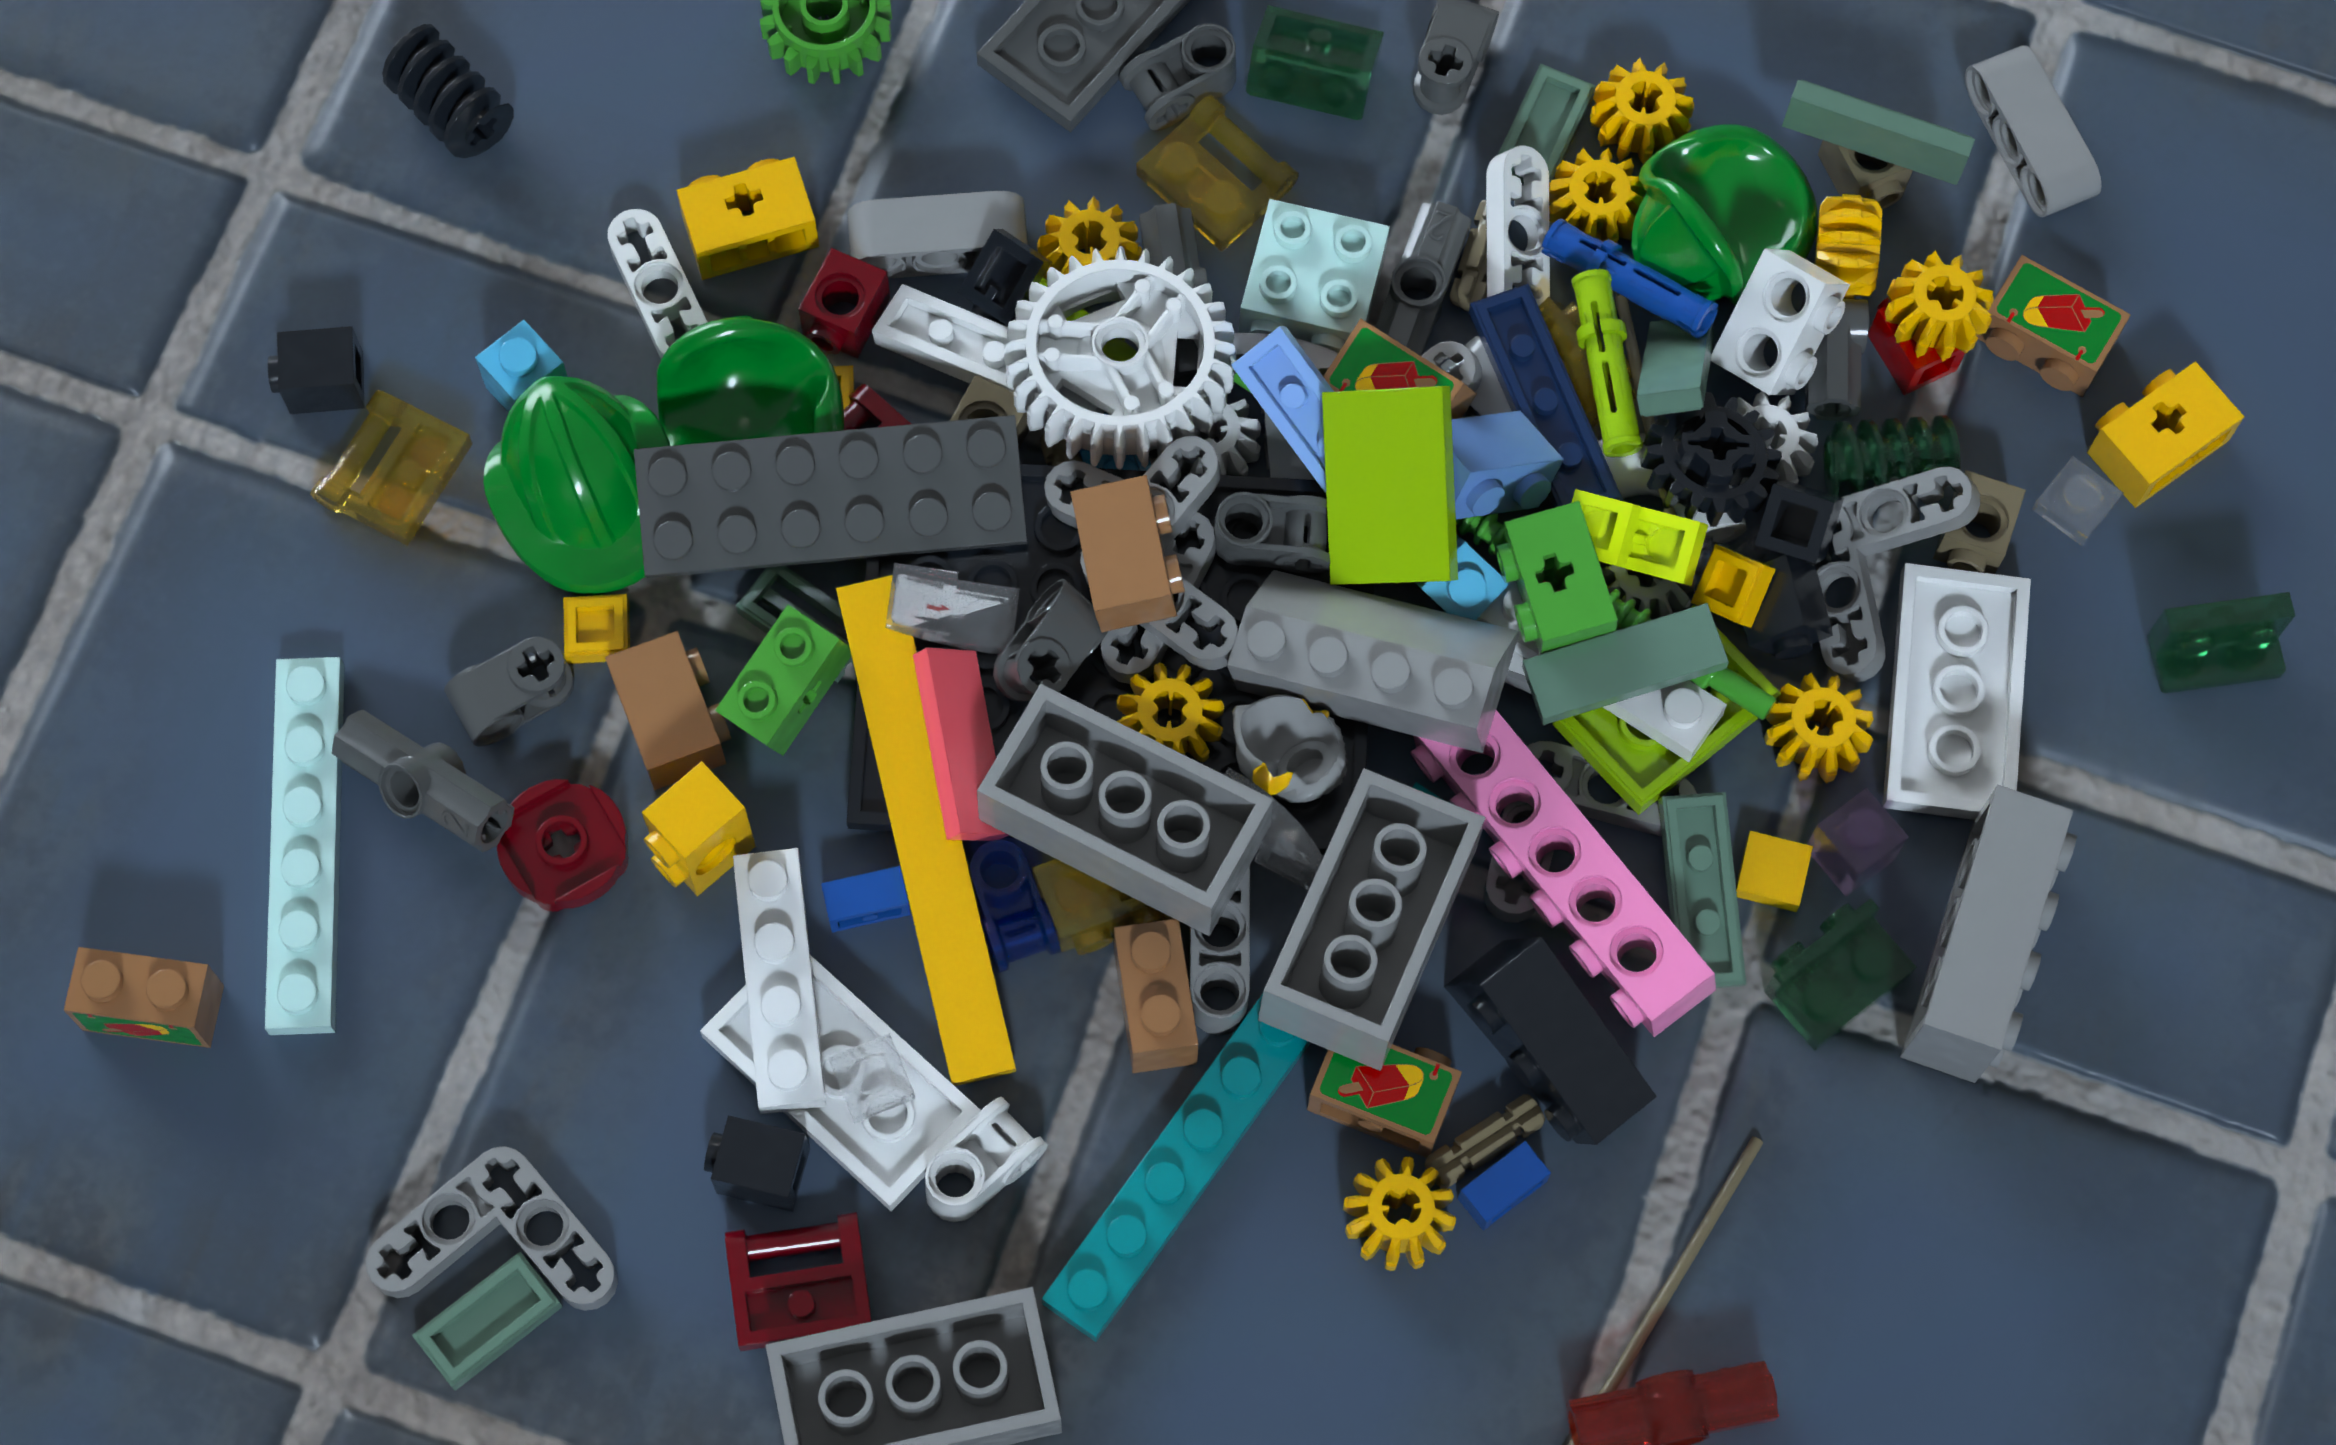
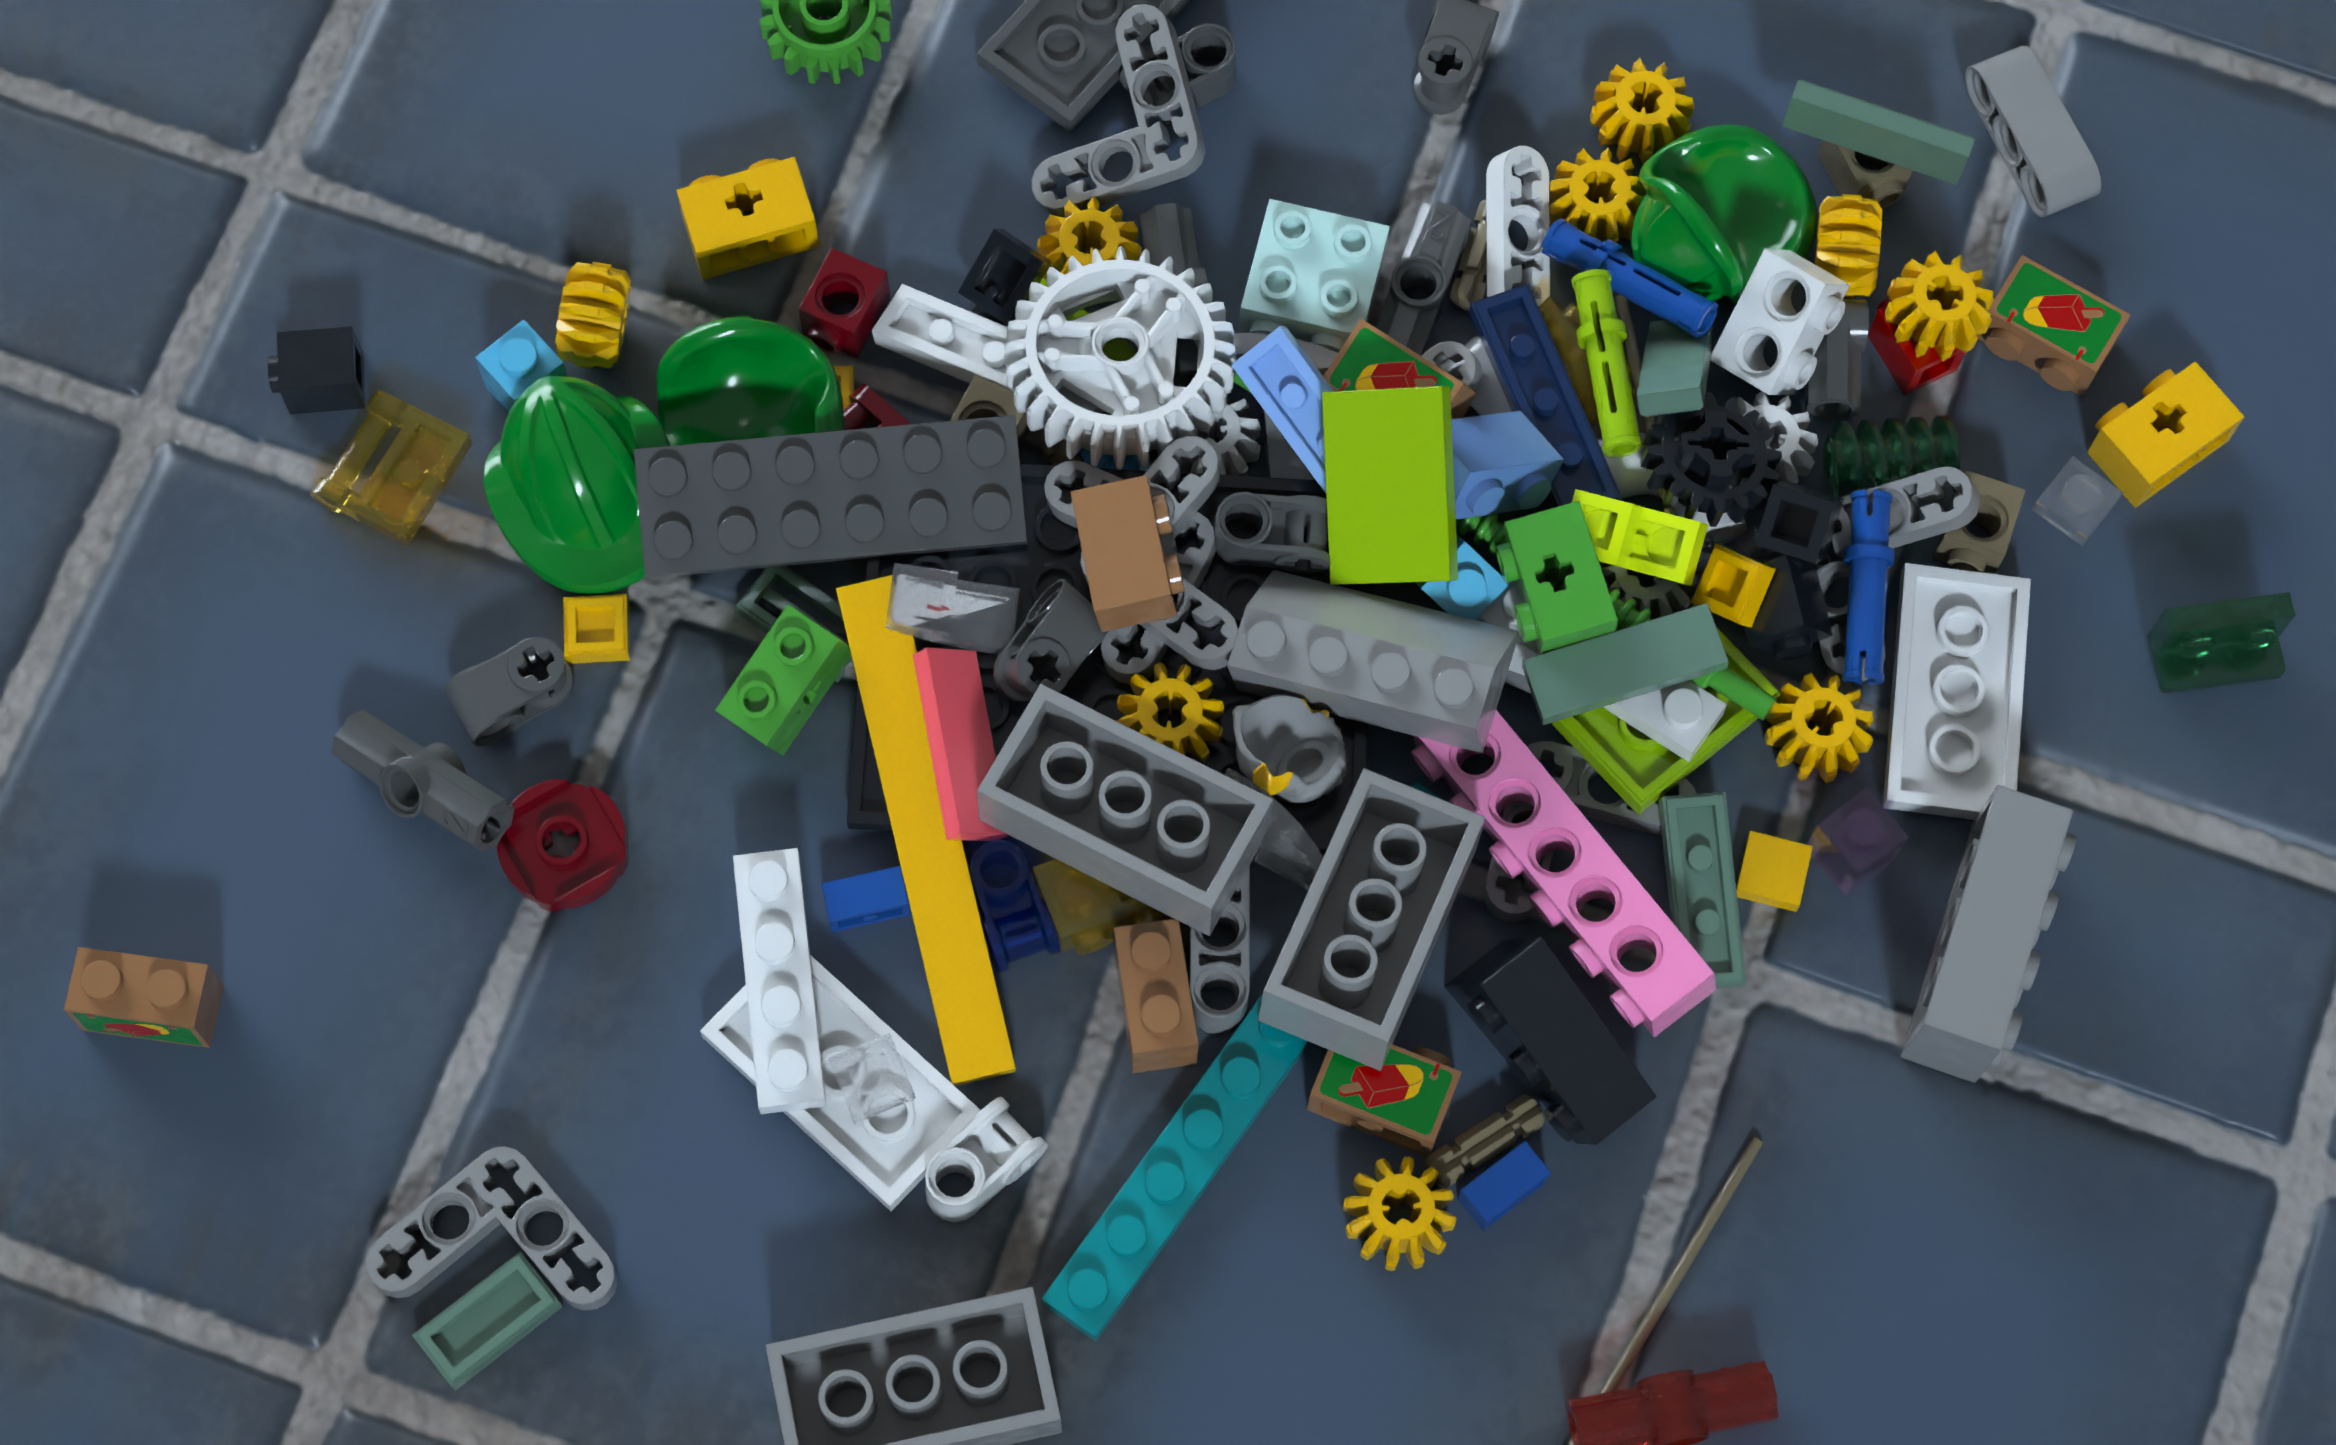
(304, 848): light aqua plate -> none
(446, 93): black piece -> none
(593, 315): none -> yellow gear
(662, 265): white beam -> none
(666, 708): medium nougat brick -> none
(697, 830): yellow brick -> none
(757, 1162): black brick -> none
(802, 1300): dark red plate -> none
(932, 231): light grey beam -> none
(1144, 142): none -> light grey beam
(1194, 179): clear yellow plate -> none
(1313, 62): clear green bracket -> none
(1550, 116): sand green tile -> none
(1838, 974): clear green bracket -> none
(1867, 586): none -> blue pin

